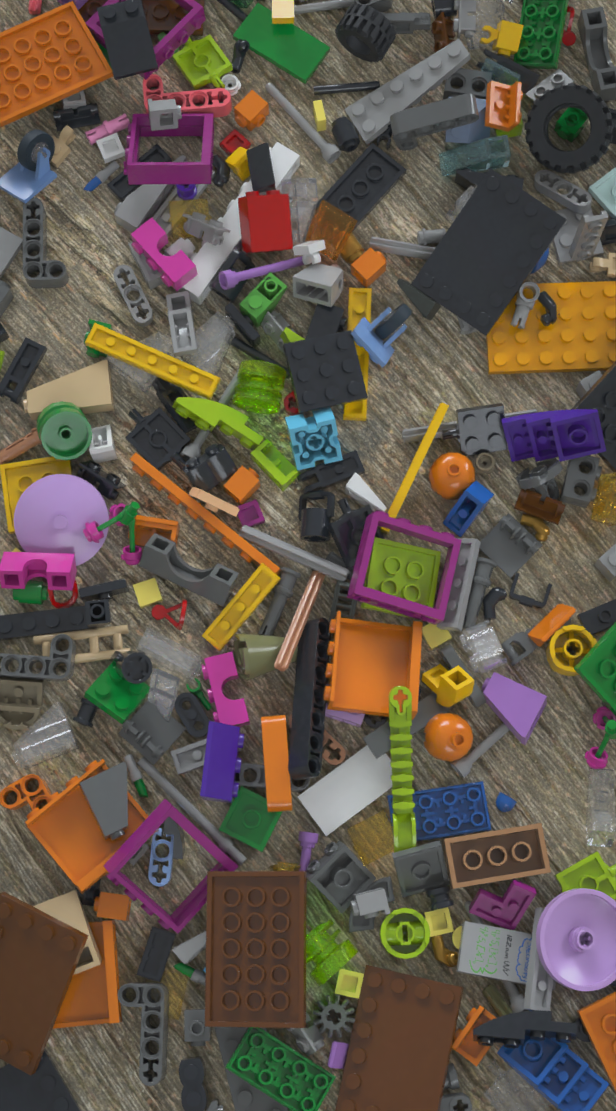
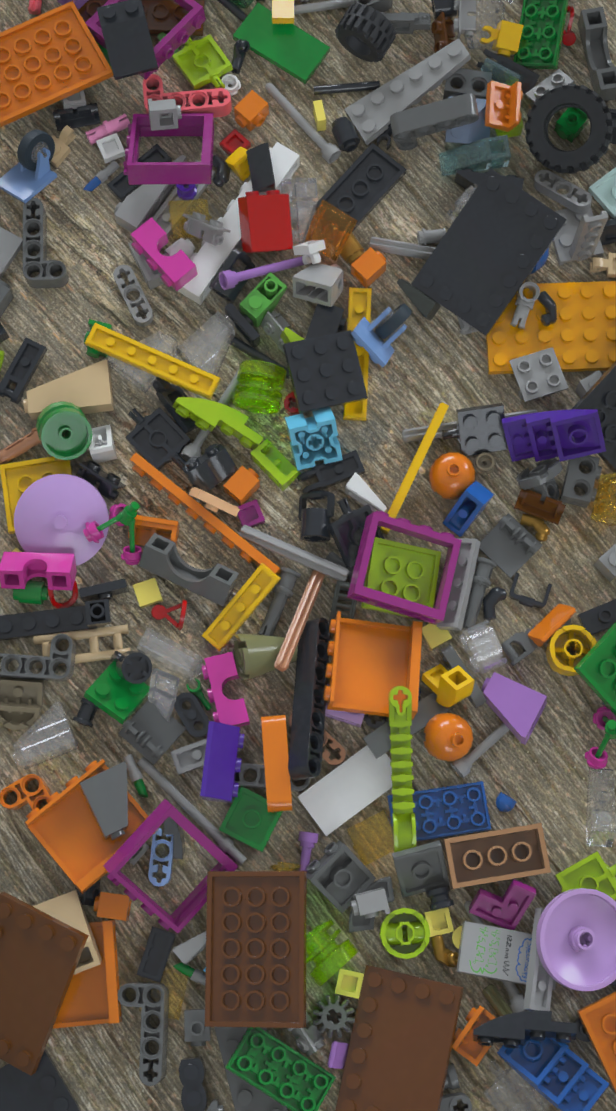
(181, 323): light grey slope -> none
(538, 374): none -> light grey hinge

